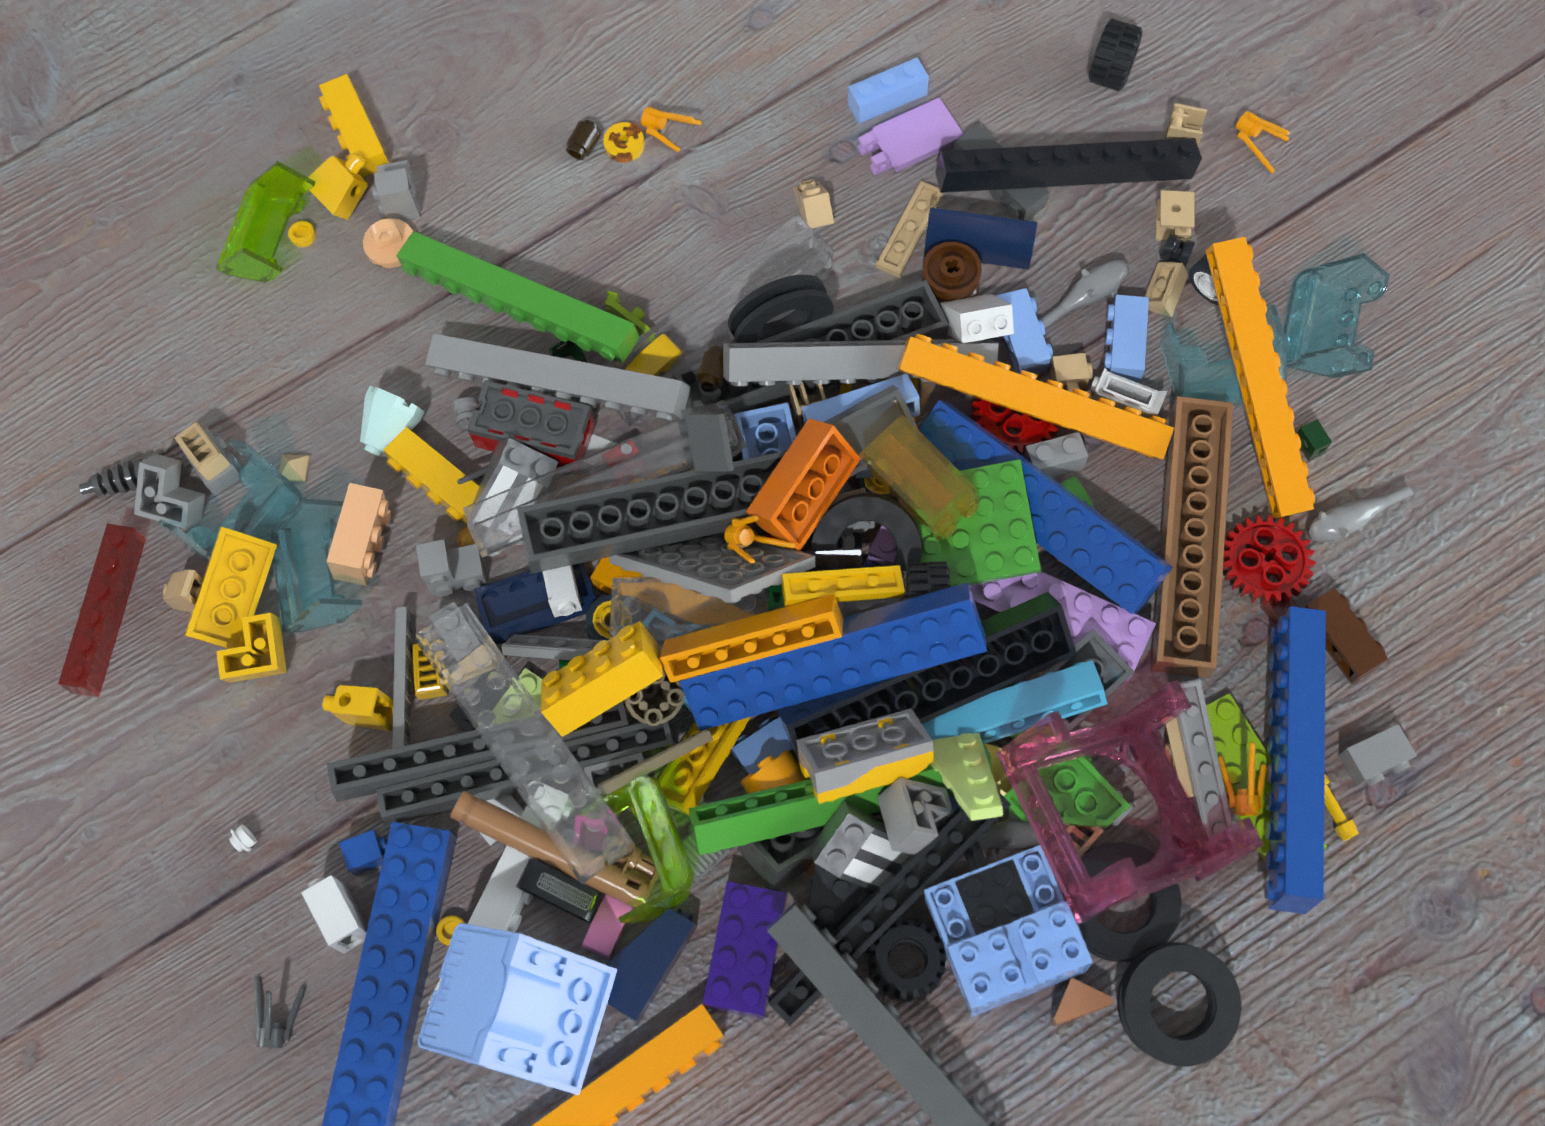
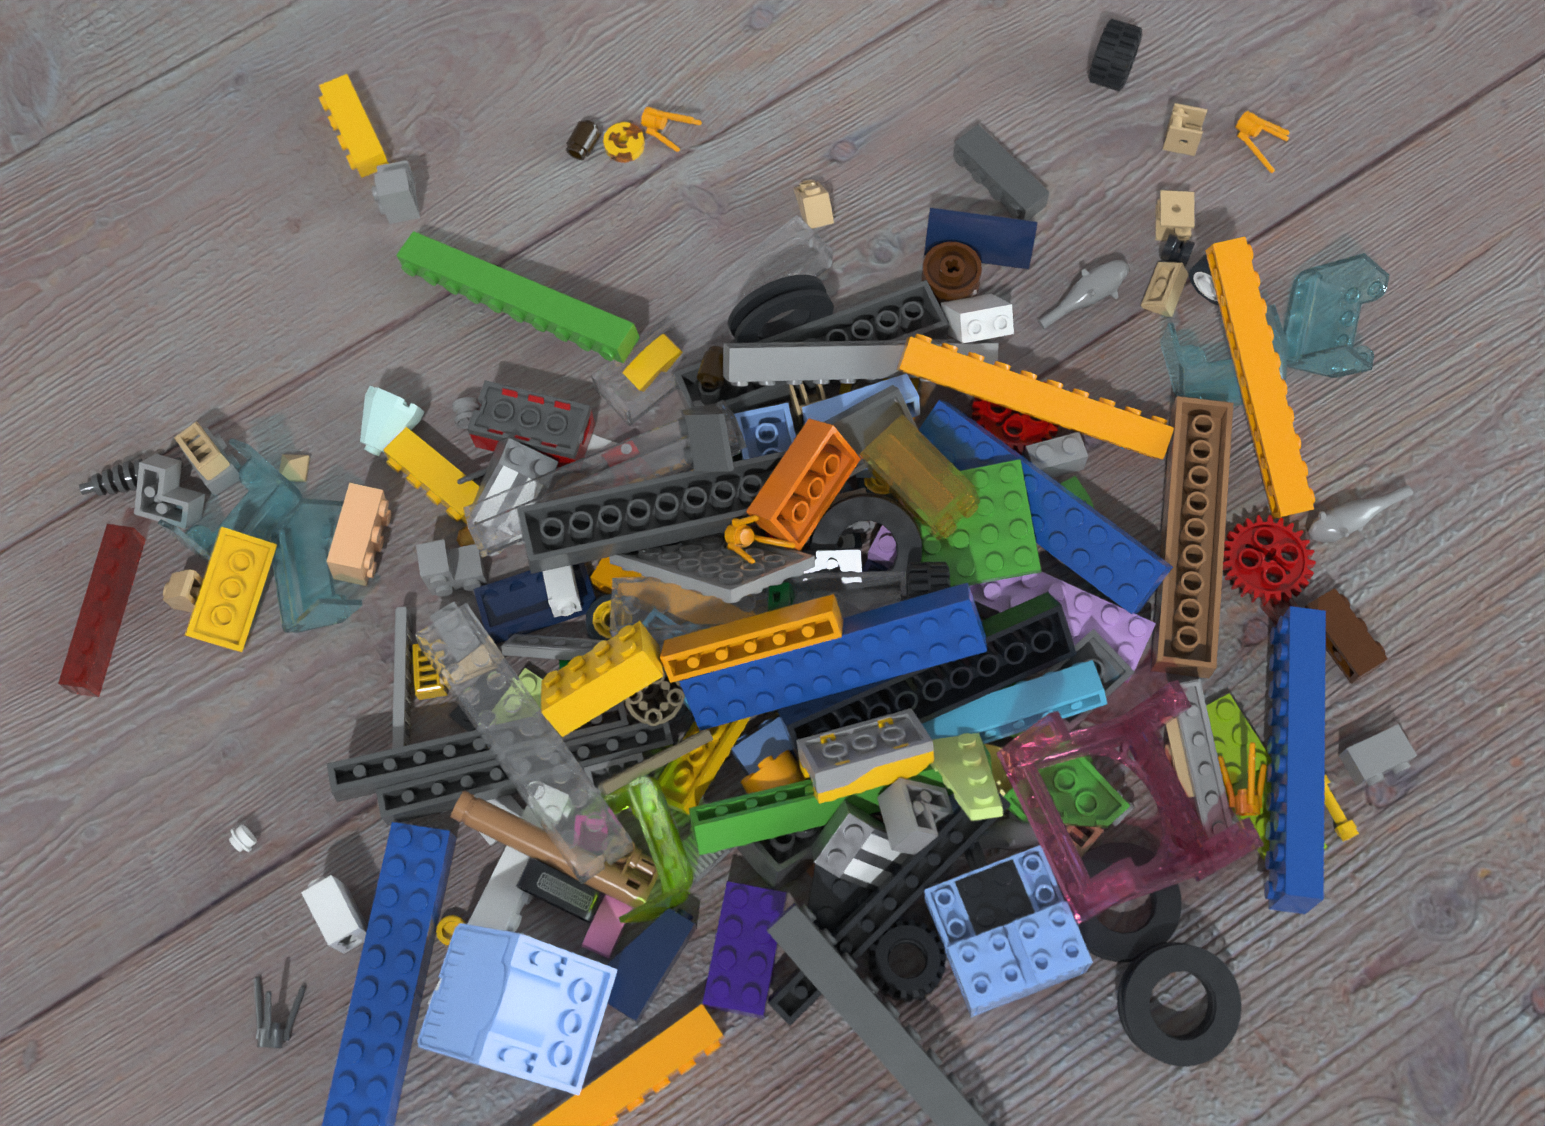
(261, 222): clear neon green windscreen -> none
(262, 651): yellow brick -> none
(302, 234): yellow tile -> none
(339, 184): yellow torso -> none
(361, 707): yellow torso -> none
(363, 852): blue brick -> none
(385, 240): light nougat tile -> none
(559, 376): light grey brick -> none
(568, 349): dark green piece -> none
(613, 306): lime piece -> none
(844, 584): yellow plate -> none
(888, 90): light blue brick -> none
(909, 230): tan tile -> none
(910, 137): lavender tile -> none
(1027, 344): light blue brick -> none
(1067, 165): black brick -> none
(1071, 371): tan brick -> none
(1079, 1001): nougat slope -> none
(1127, 337): light blue brick -> none
(1127, 394): white window -> none
(1316, 440): dark green piece -> none

